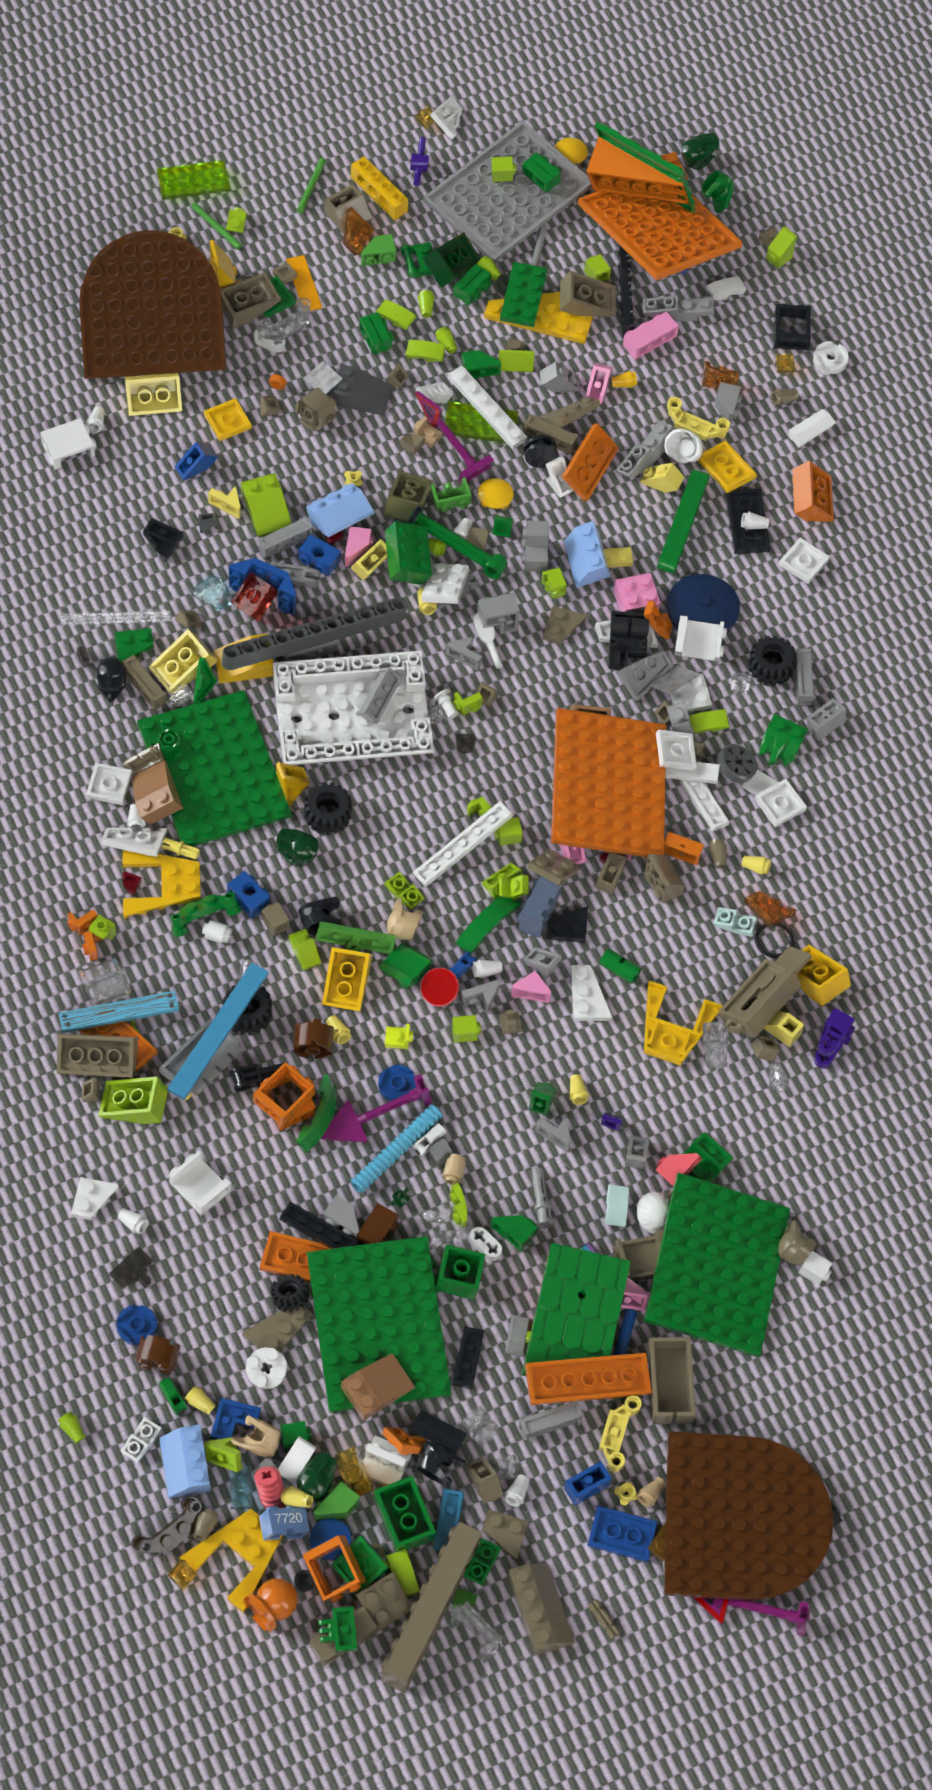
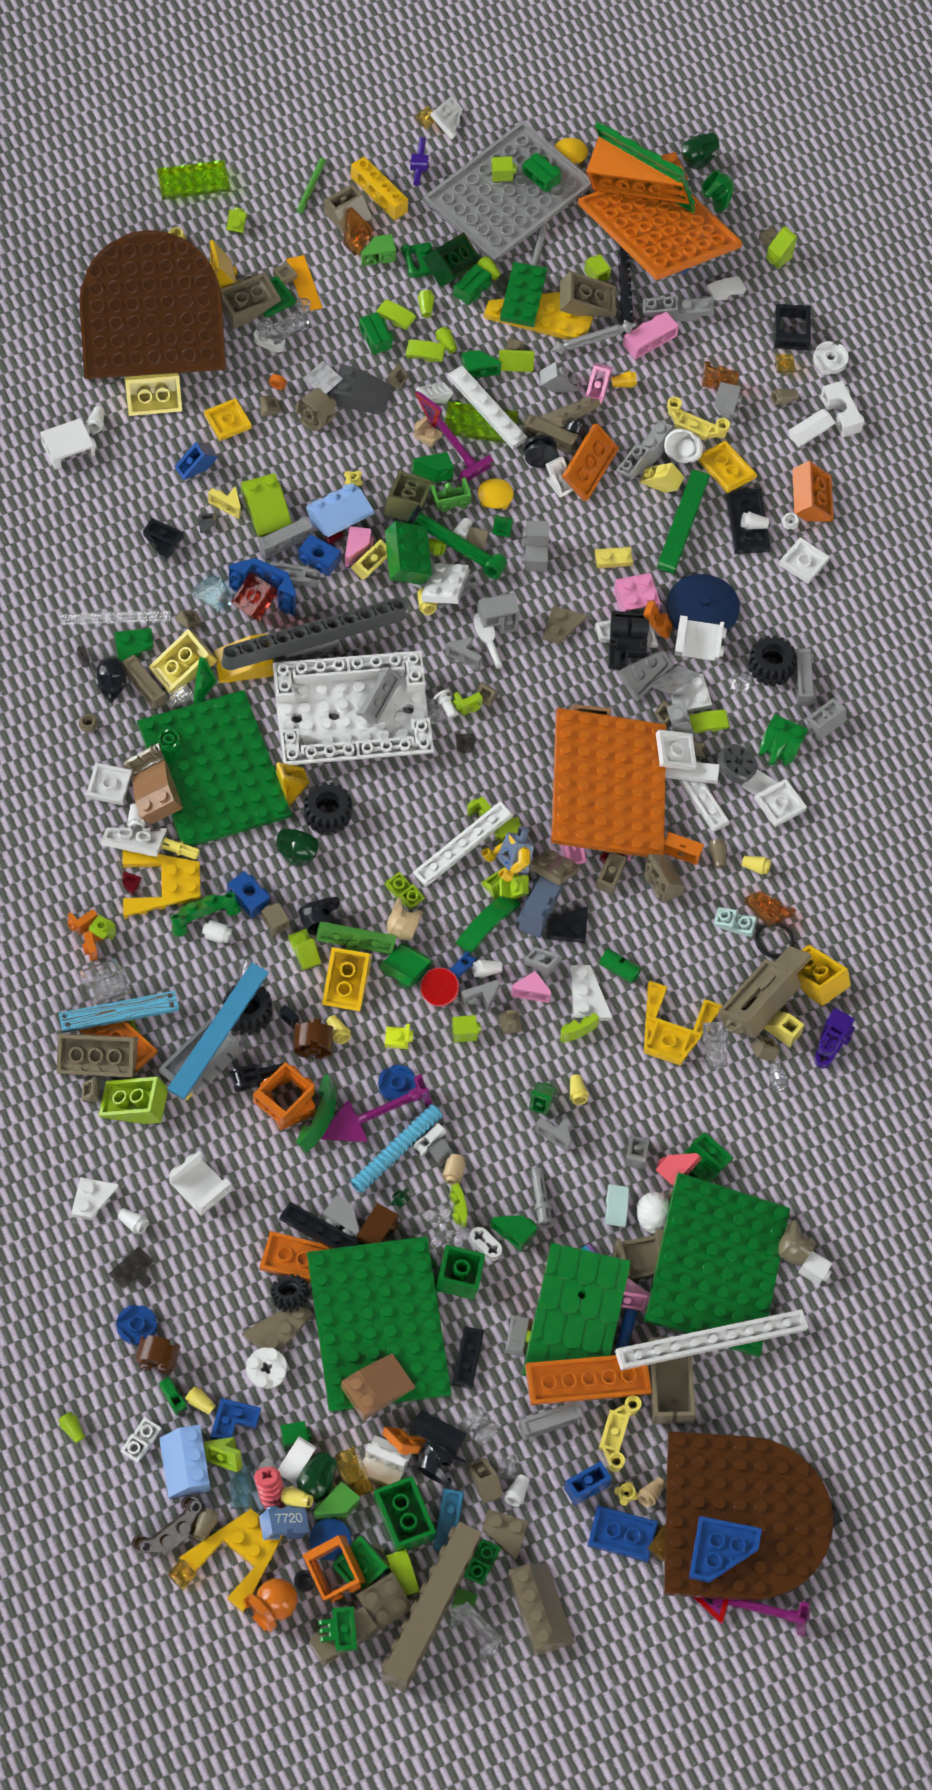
(88, 718): none -> dark tan plate
(216, 226): bright green bar -> none
(263, 1439): tan helmet -> none
(289, 1016): none -> black tile
(412, 442): dark tan slope -> none
(434, 467): none -> green slope
(513, 853): none -> torso
(554, 582): lime brick -> none
(575, 1030): none -> lime slope
(577, 427): none -> black plate
(586, 555): light blue slope -> none
(593, 337): none -> light grey wheel
(604, 1619): dark tan axle -> none
(611, 1121): dark purple slope -> none
(711, 1339): none -> white plate
(720, 1547): none -> blue plate
(790, 517): none -> white plate
(838, 397): none -> white arch

